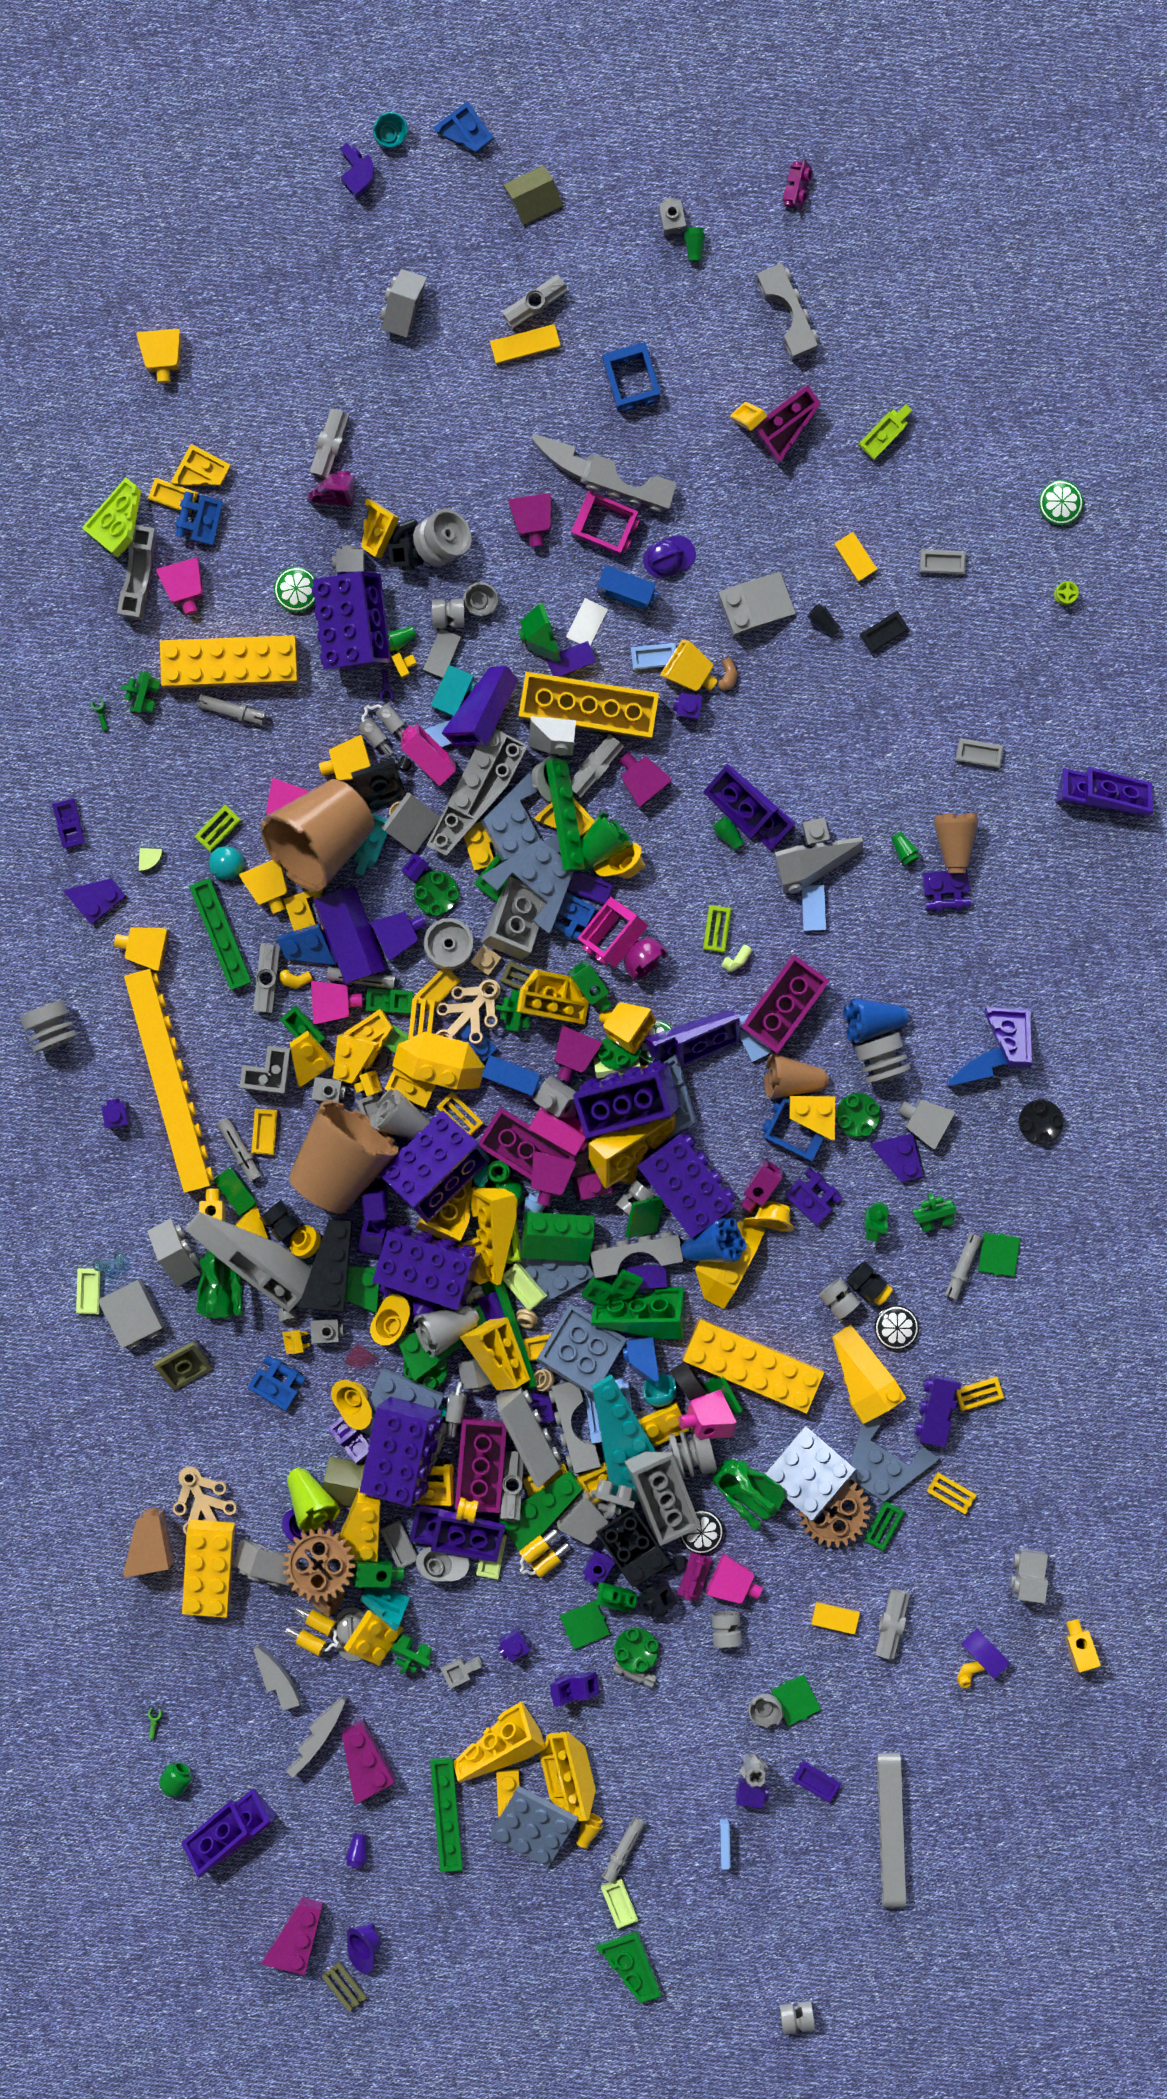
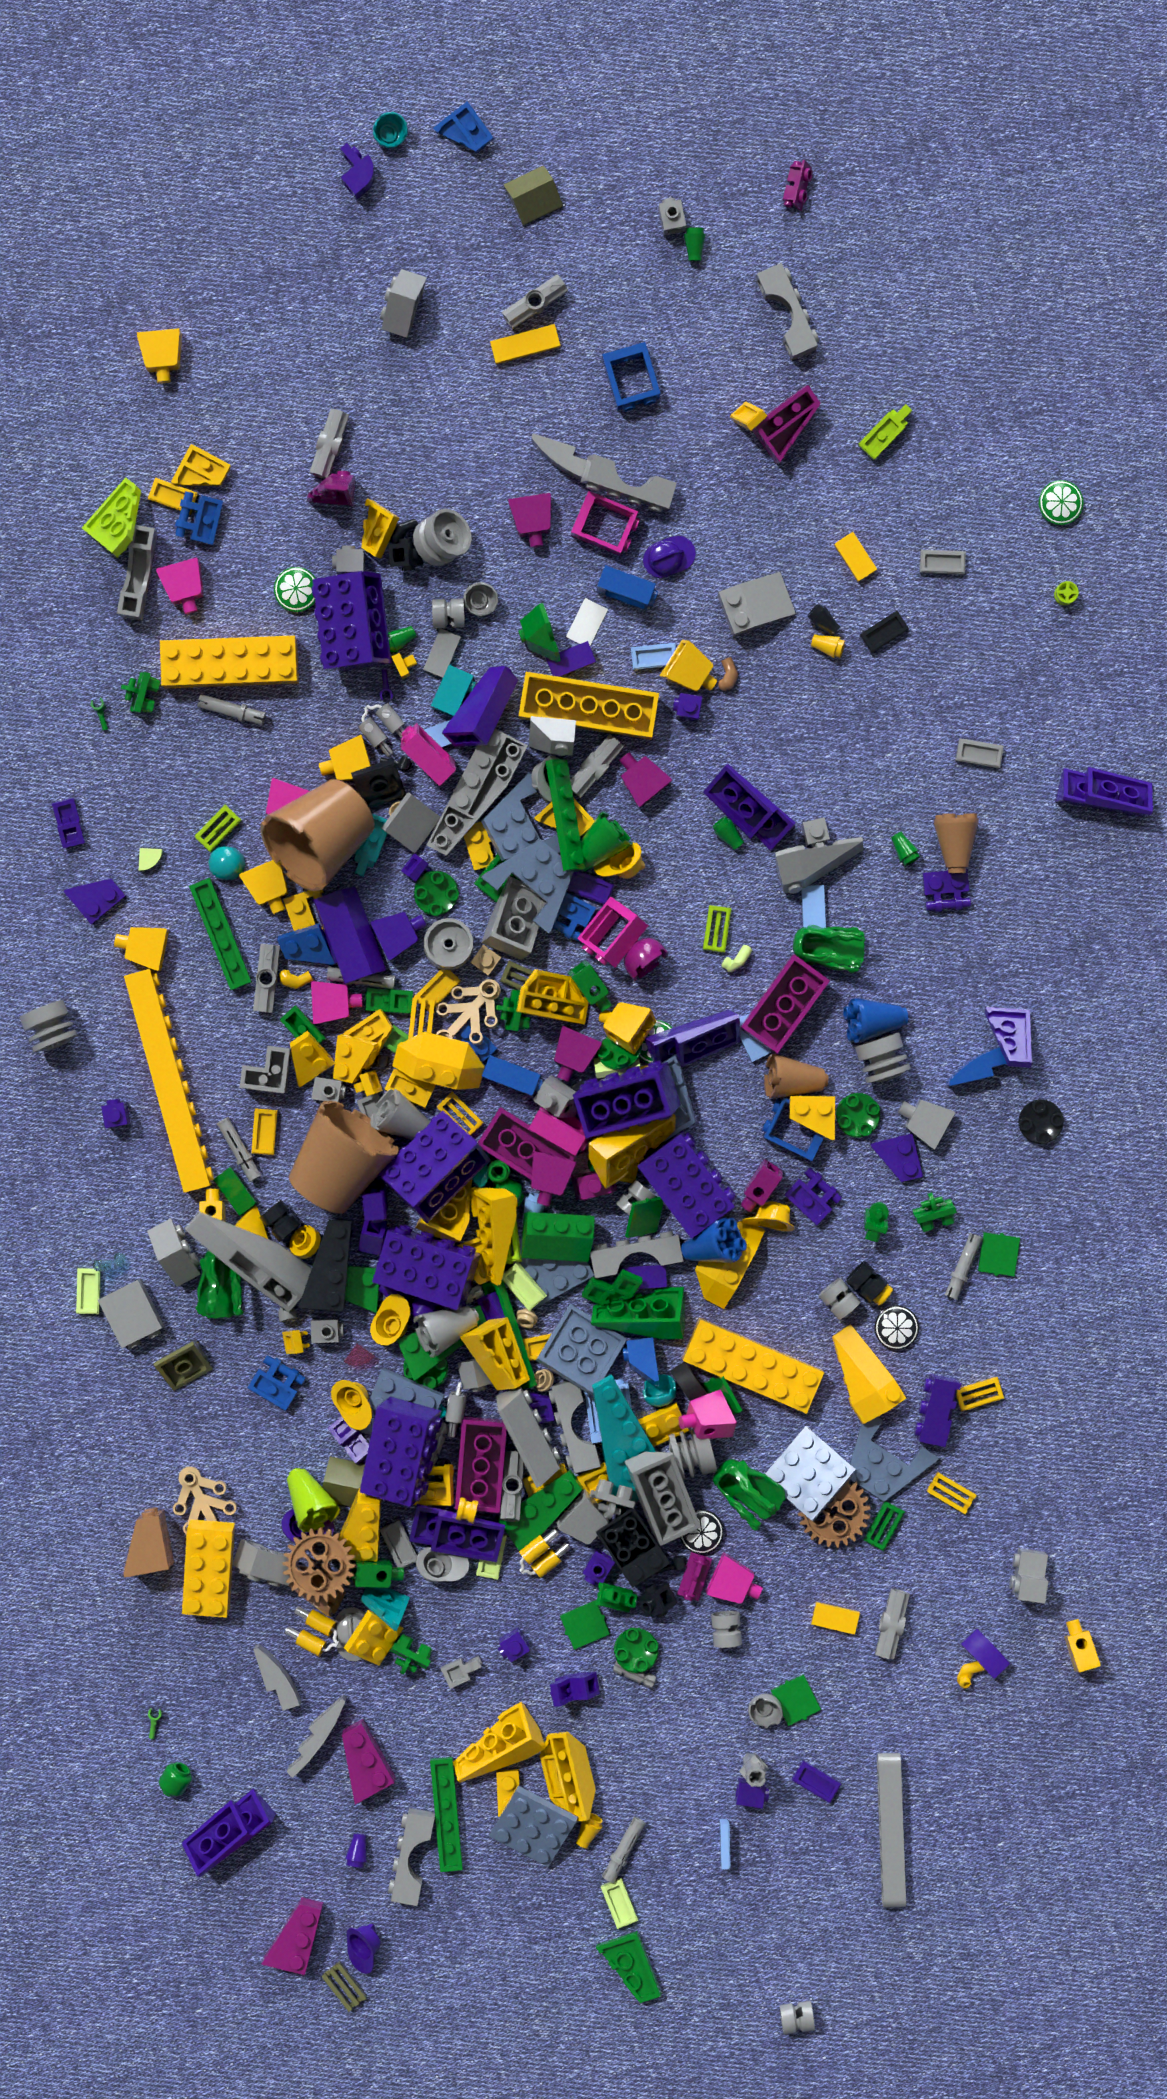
(407, 1883): none -> light grey arch
(829, 645): none -> yellow cone
(830, 946): none -> green hair

